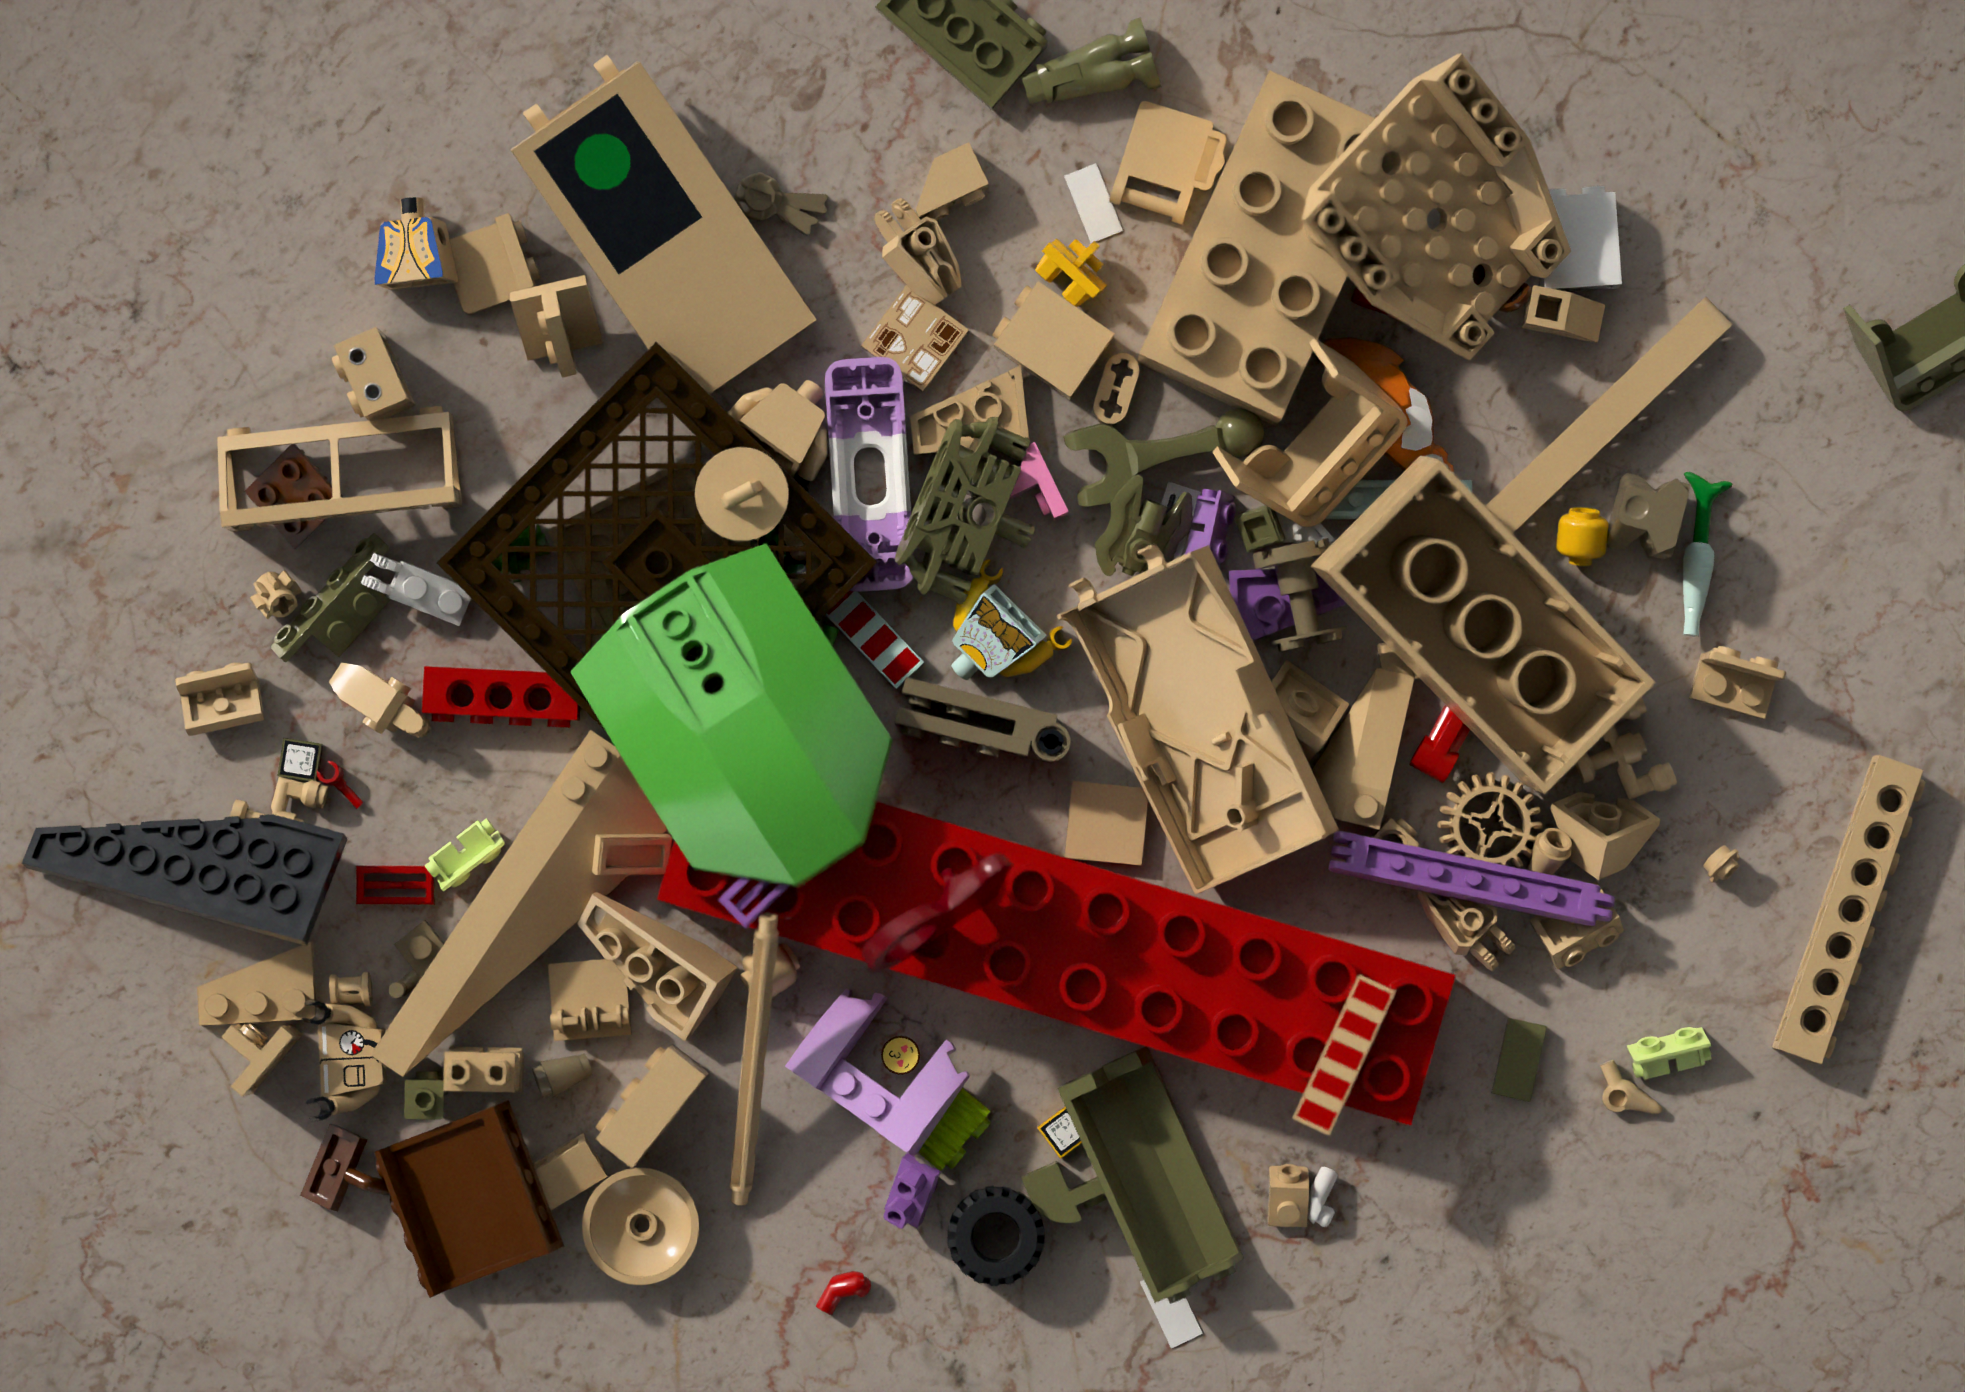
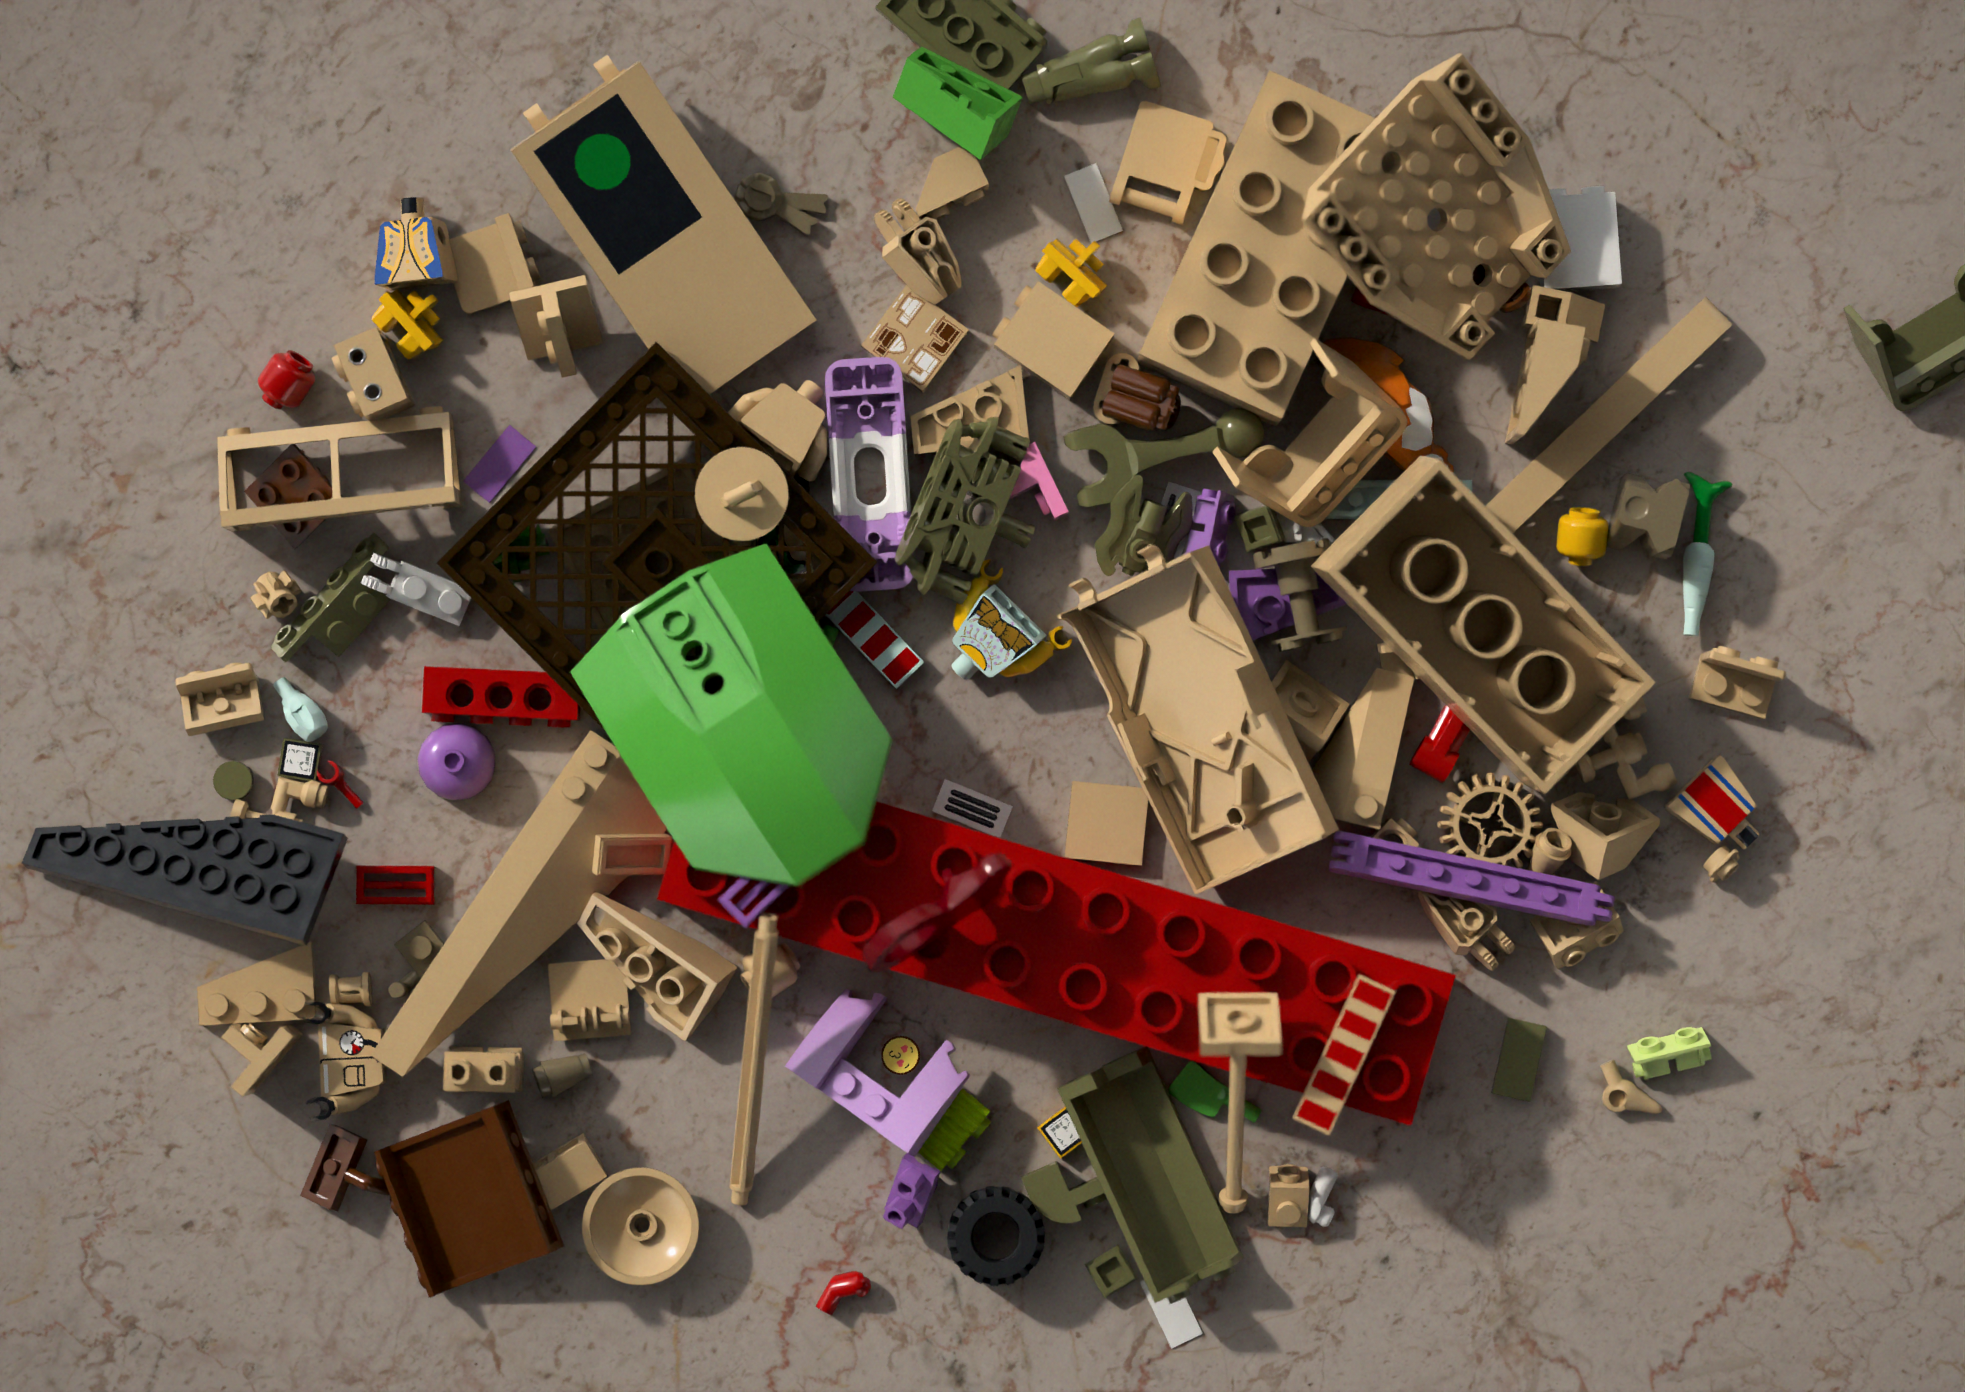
(233, 780): none -> olive tile
(286, 380): none -> red head
(301, 711): none -> light aqua piece
(381, 701): tan hinge -> none
(398, 309): none -> yellow hips
(424, 1096): olive bracket -> none
(455, 865): yellowish green hinge -> none
(456, 761): none -> medium lavender cylinder
(499, 463): none -> medium lavender sticker
(650, 1104): tan brick -> none
(957, 101): none -> bright green wedge
(972, 808): none -> white sticker
(1028, 734): dark tan hinge -> none
(1111, 1271): none -> olive tile
(1142, 399): none -> reddish brown piece
(1204, 1092): none -> bright green piece
(1236, 1028): none -> tan tile
(1547, 362): none -> tan slope
(1715, 805): none -> torso
(1908, 786): tan brick -> none

